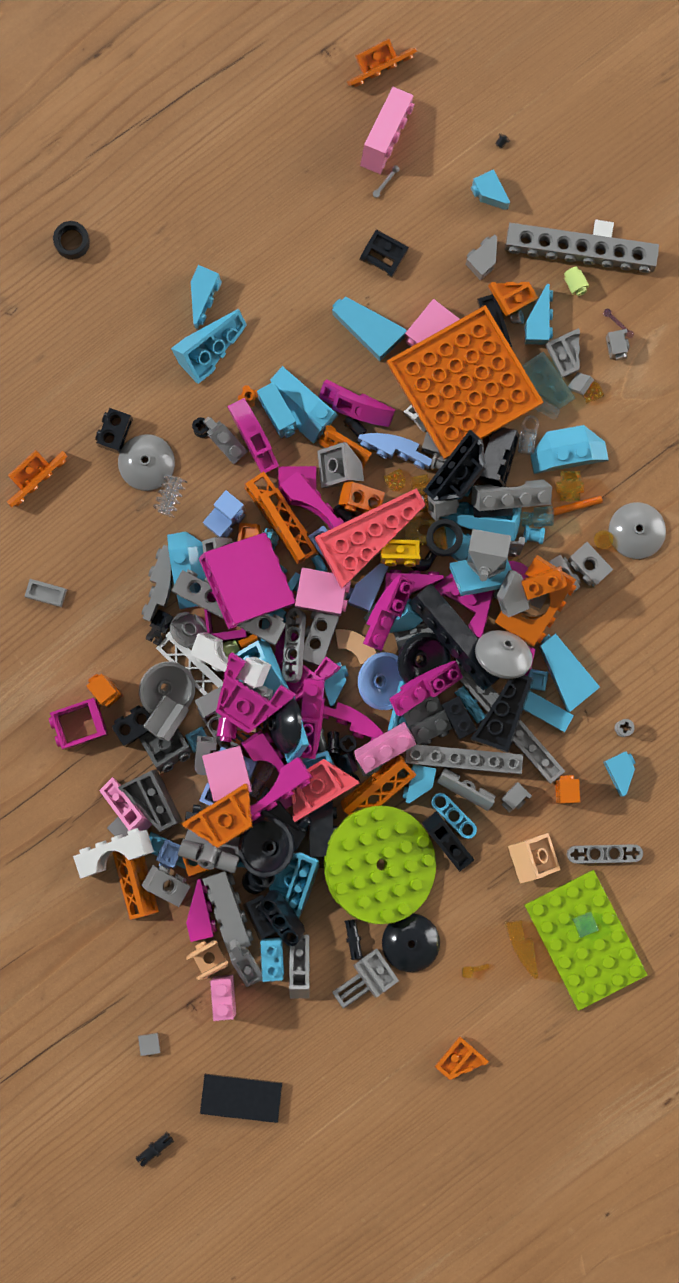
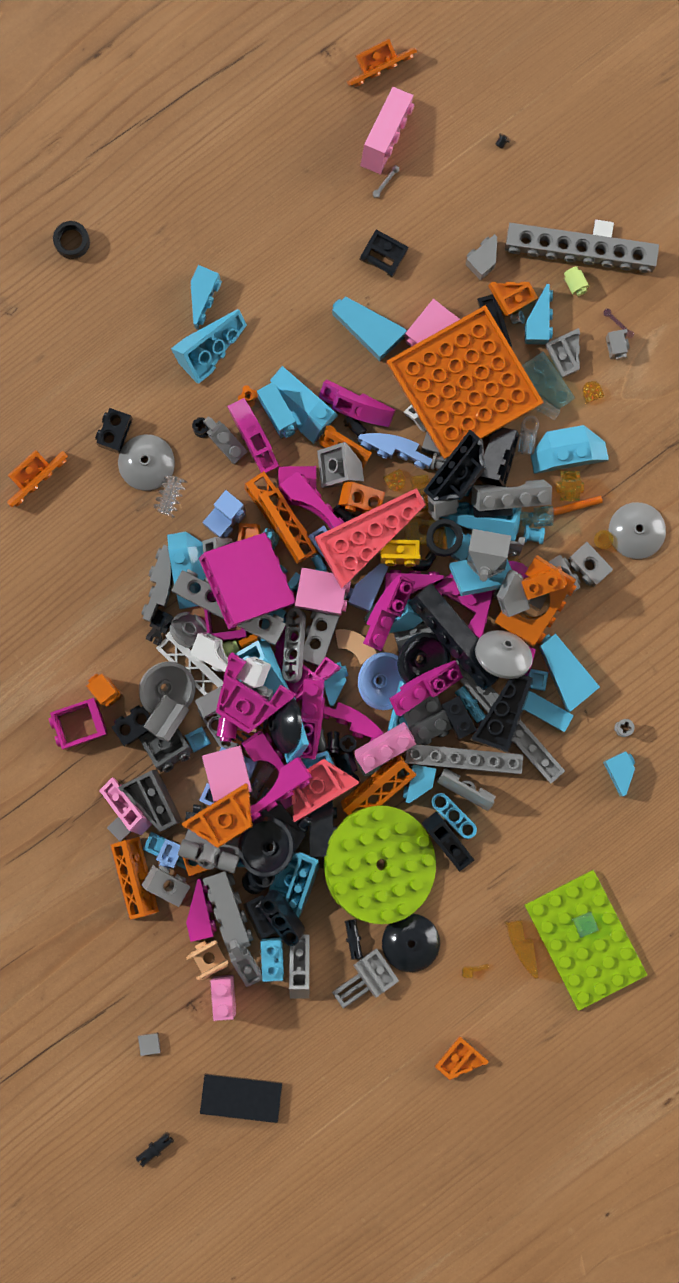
(45, 593): light grey tile -> none
(131, 846): white arch -> none
(203, 747): light grey leg -> none
(490, 190): medium azure slope -> none
(515, 797): light grey brick -> none
(534, 858): light nougat slope -> none
(567, 789): orange brick -> none
(580, 383): light grey tile -> none
(604, 853): light grey beam -> none

